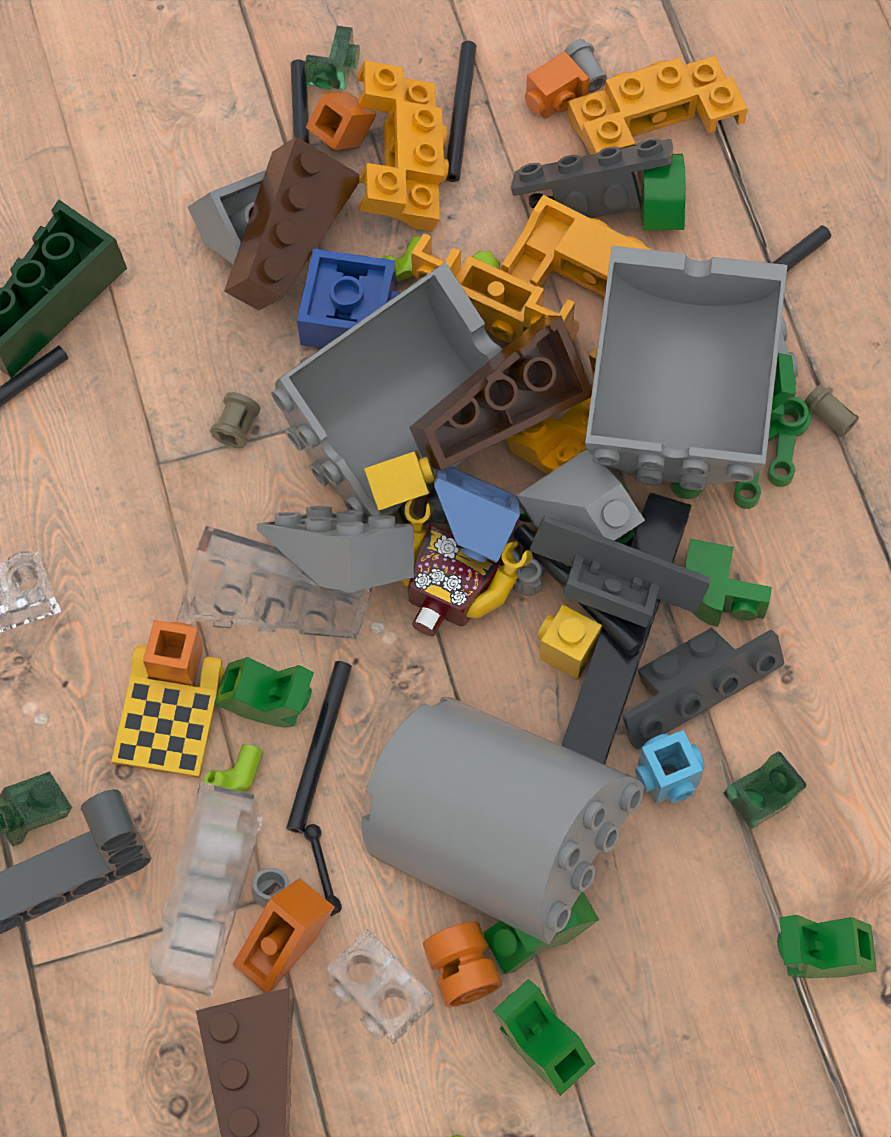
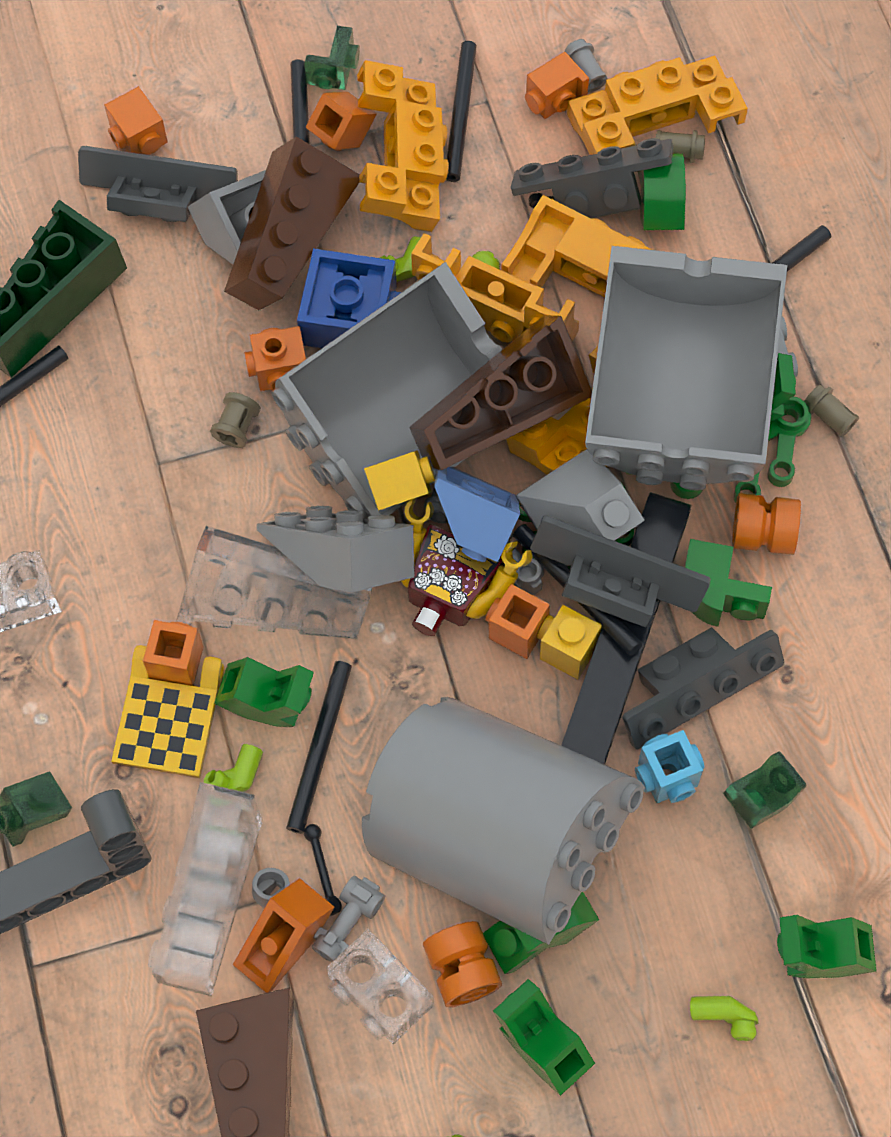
(135, 123): none -> orange brick
(150, 183): none -> dark grey bracket
(274, 354): none -> orange brick
(360, 898): none -> light grey bar
(517, 620): none -> orange brick
(689, 145): none -> dark tan pin
(729, 1010): none -> lime arm
(766, 523): none -> orange wheel

